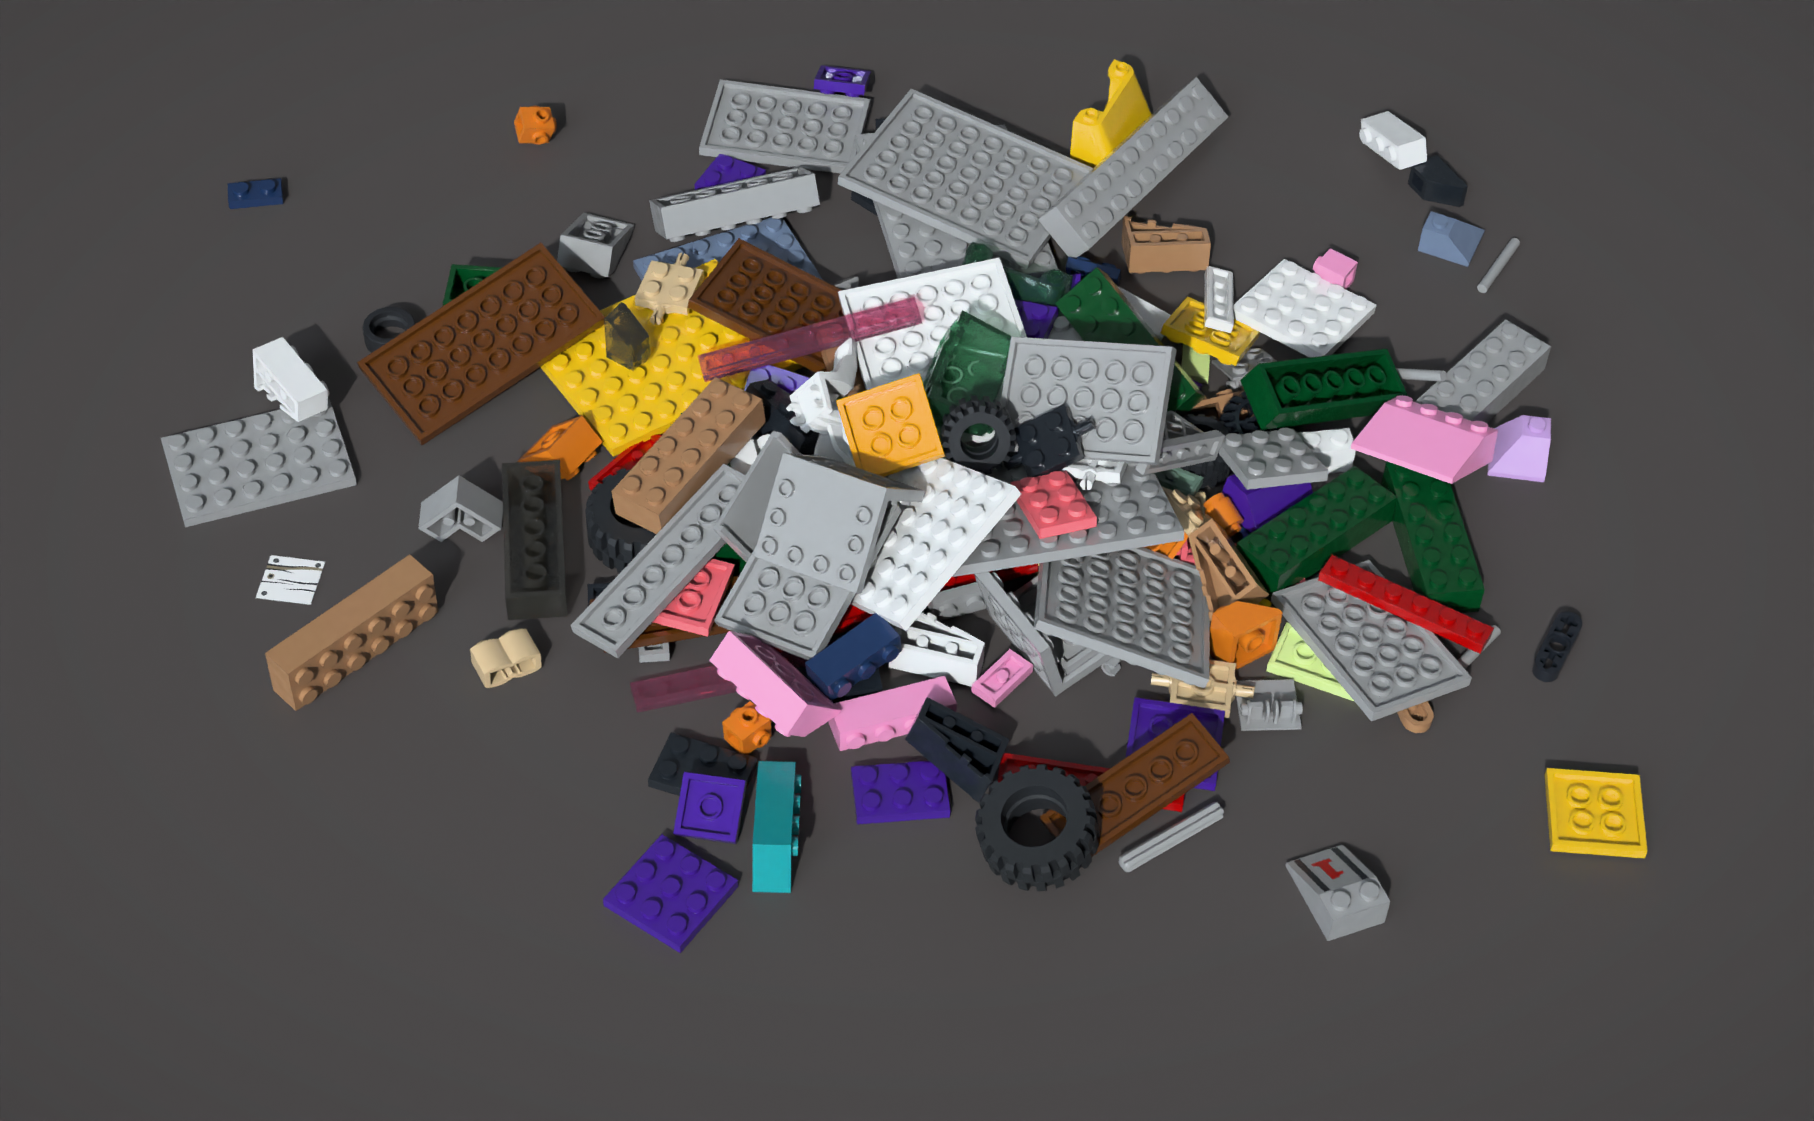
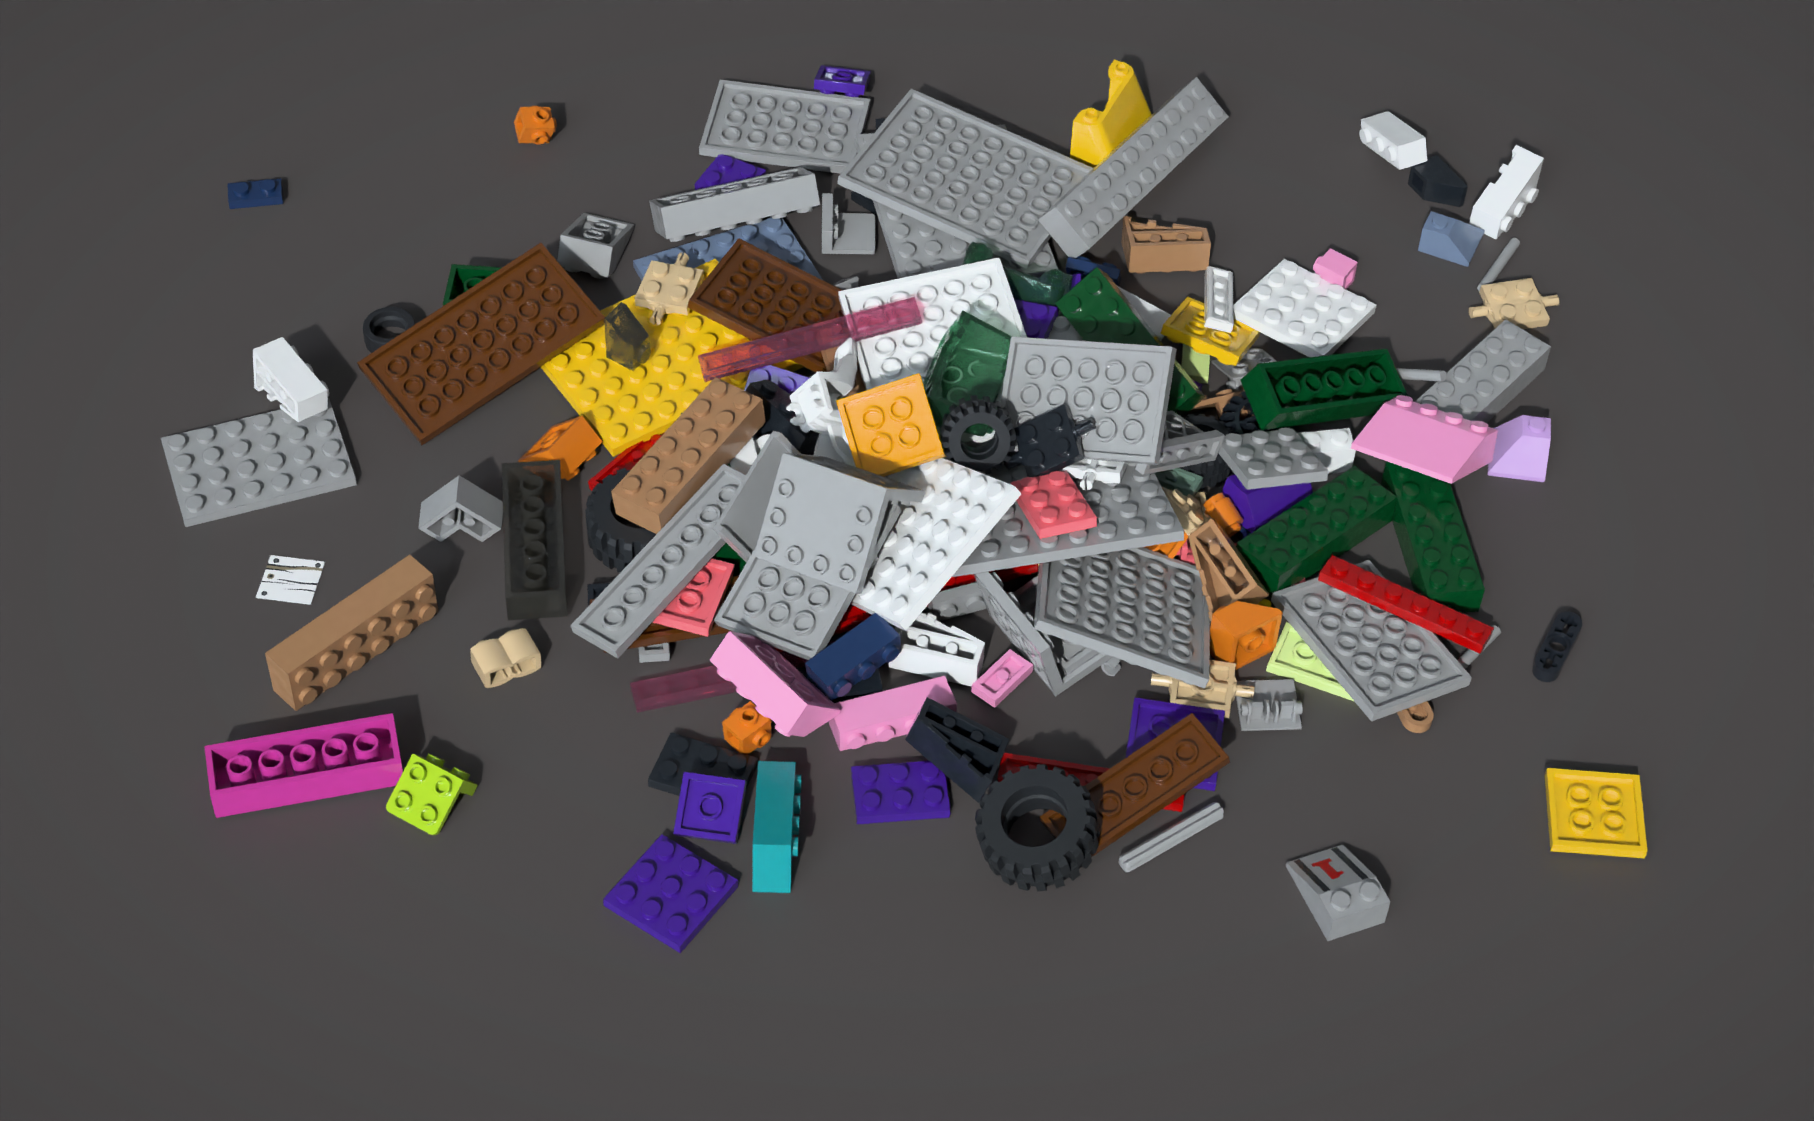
(303, 765): none -> dark pink brick
(428, 792): none -> lime bracket
(846, 231): none -> light grey bracket
(1509, 195): none -> white wedge
(1516, 302): none -> tan plate

